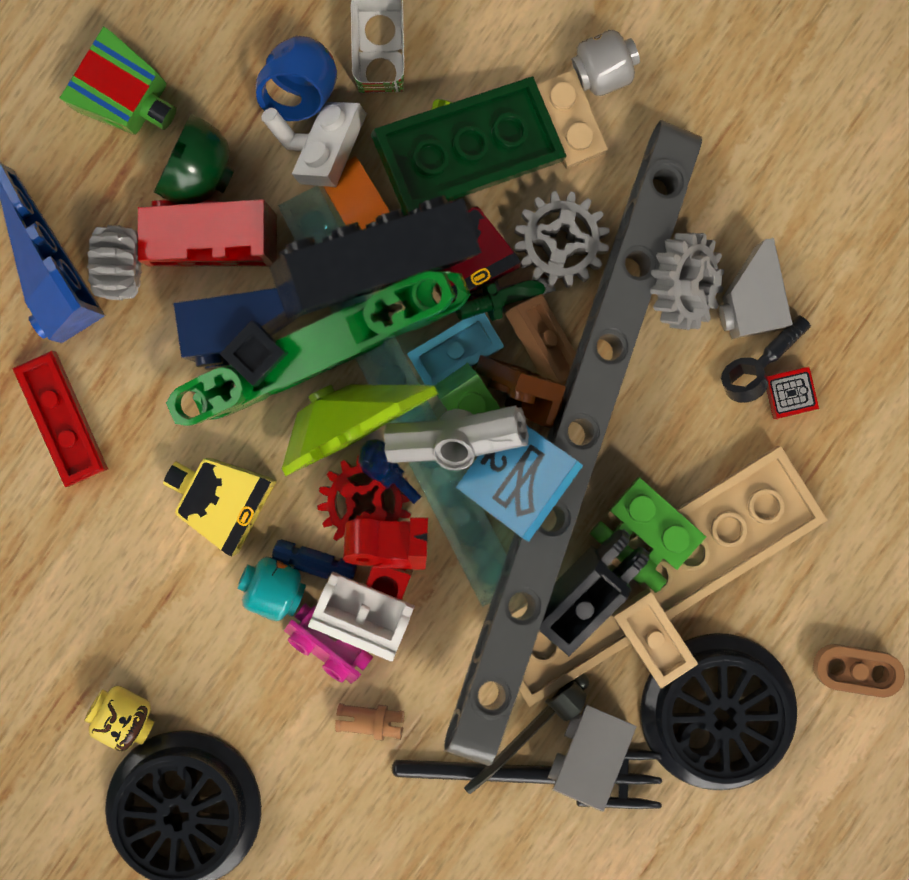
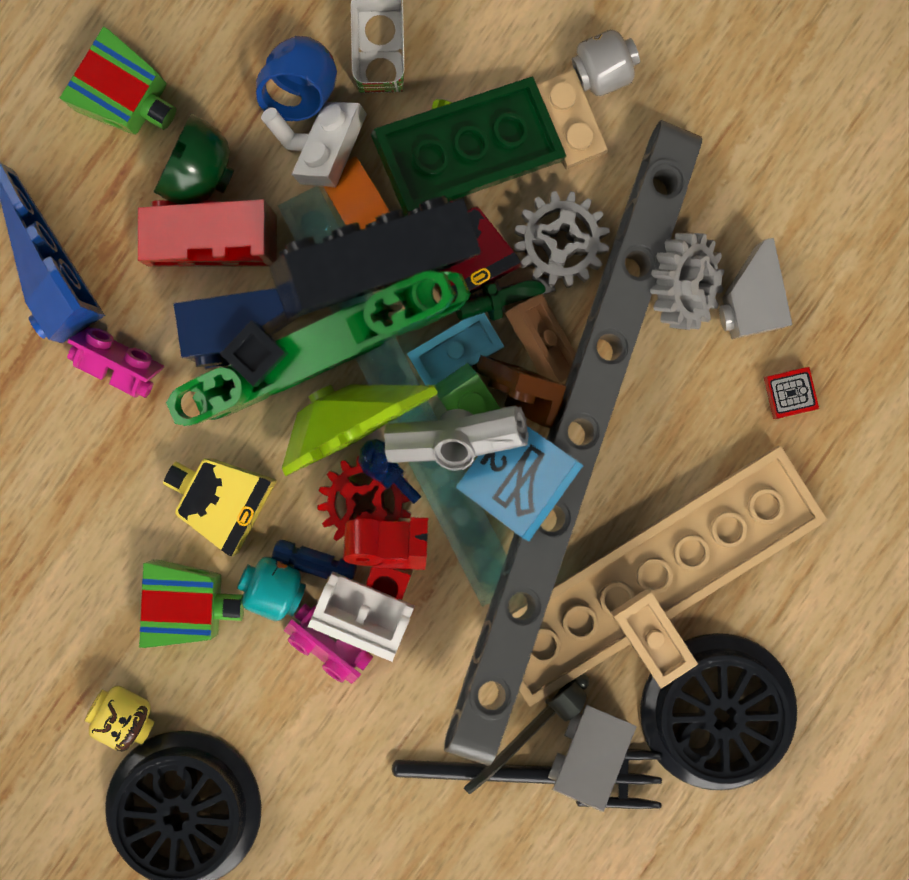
(60, 418): red tile -> none
(97, 351): none -> dark pink hinge
(114, 262): light grey gear -> none
(183, 604): none -> torso
(370, 721): medium nougat pin -> none
(591, 592): black hinge -> none
(655, 523): bright green plate -> none
(756, 367): black piece -> none
(856, 670): medium nougat plate -> none

